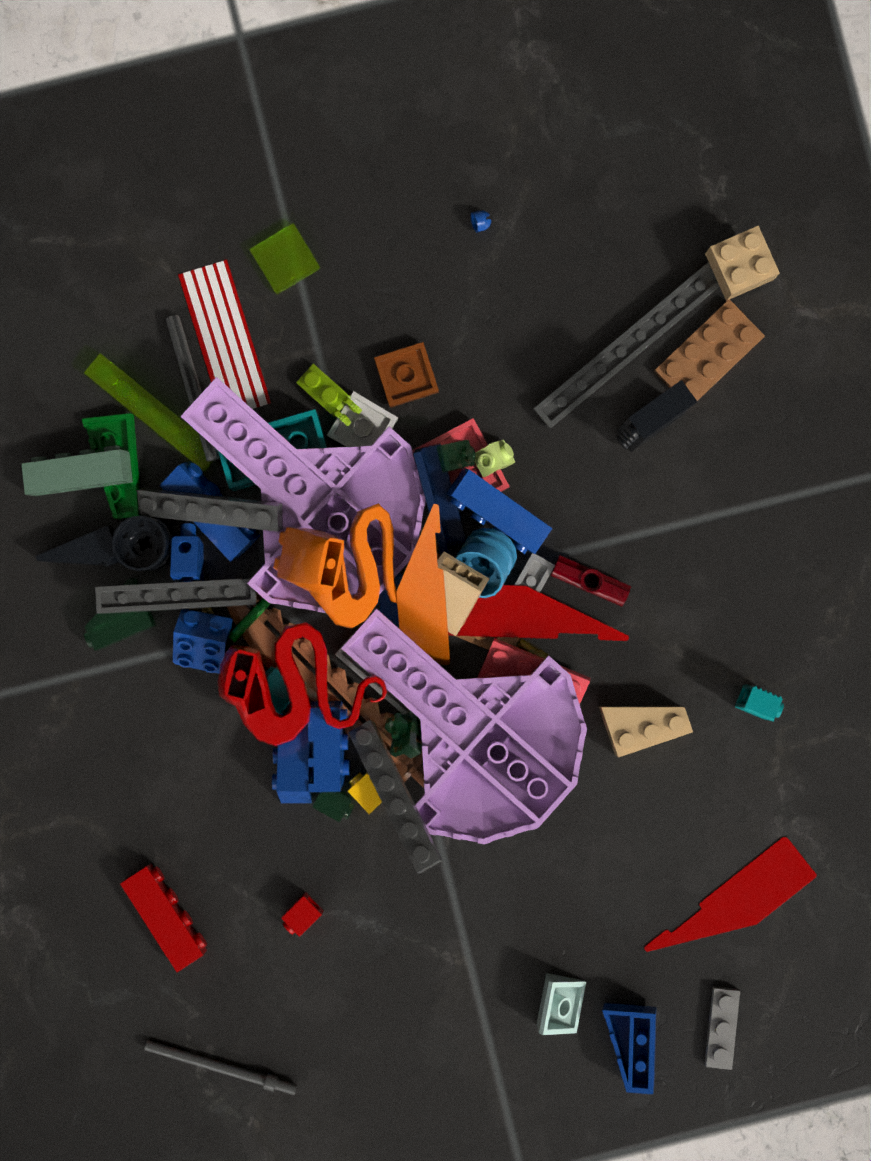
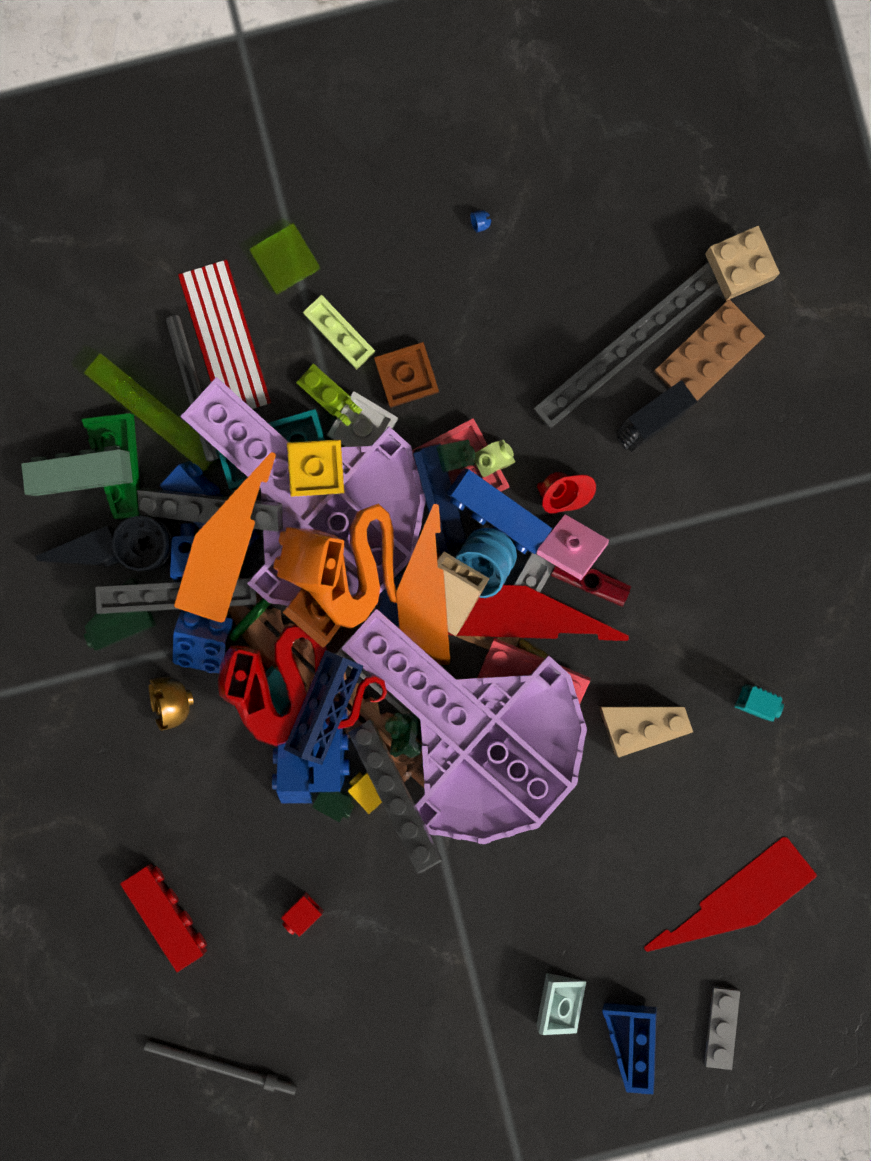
(169, 701): none -> pearl gold cylinder
(220, 551): none -> orange sticker
(311, 617): none -> dark orange plate
(315, 468): none -> yellow plate
(319, 706): none -> dark blue fence
(339, 332): none -> yellowish green plate
(566, 492): none -> red piece
(572, 547): none -> bright pink plate

